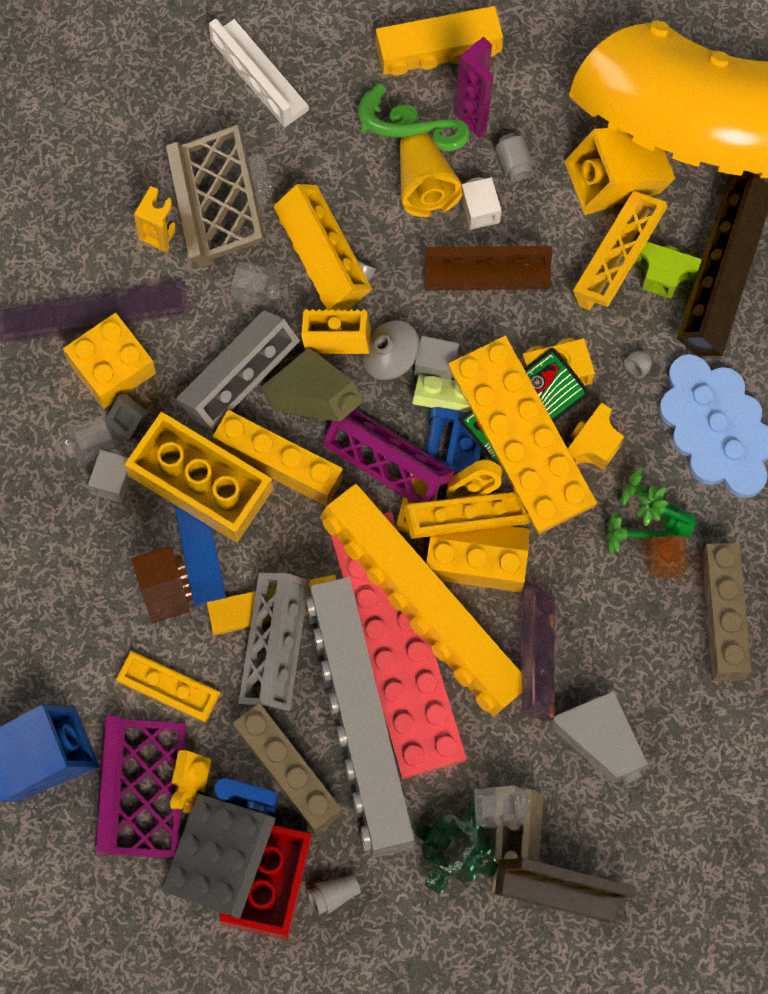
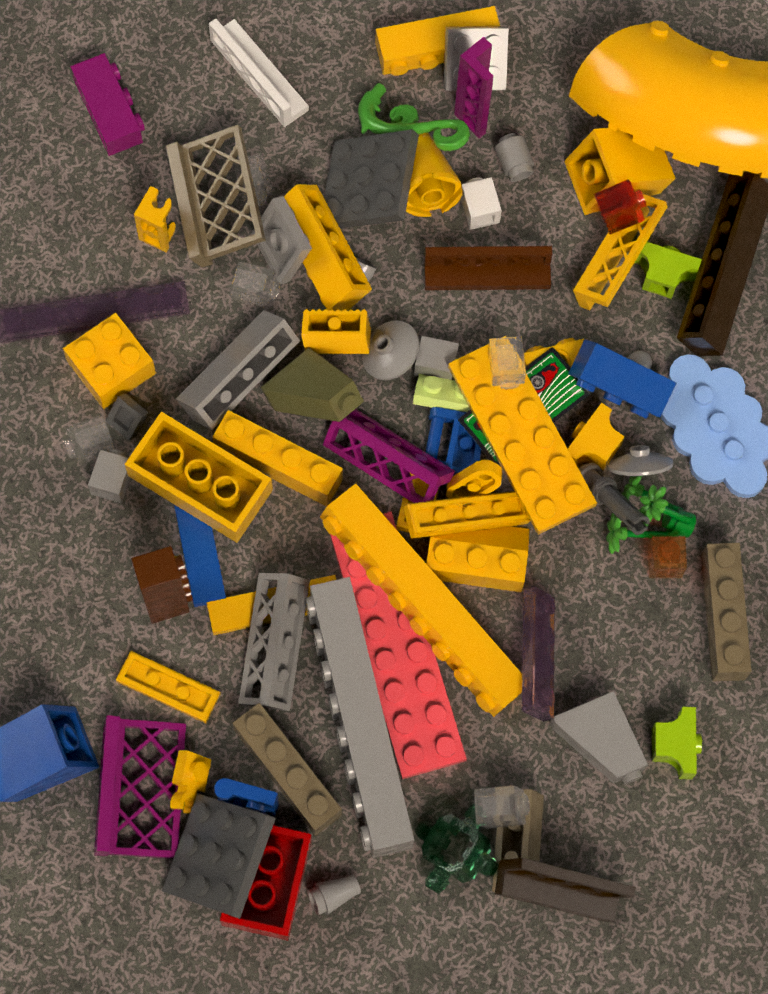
(108, 104): none -> magenta brick
(285, 242): none -> light grey plate
(371, 178): none -> dark grey plate
(461, 39): none -> light grey plate
(507, 362): none -> clear brick
(606, 492): none -> dark grey pin
(620, 206): none -> clear red brick
(621, 379): none -> blue brick
(640, 462): none -> light grey dish
(678, 743): none -> lime brick

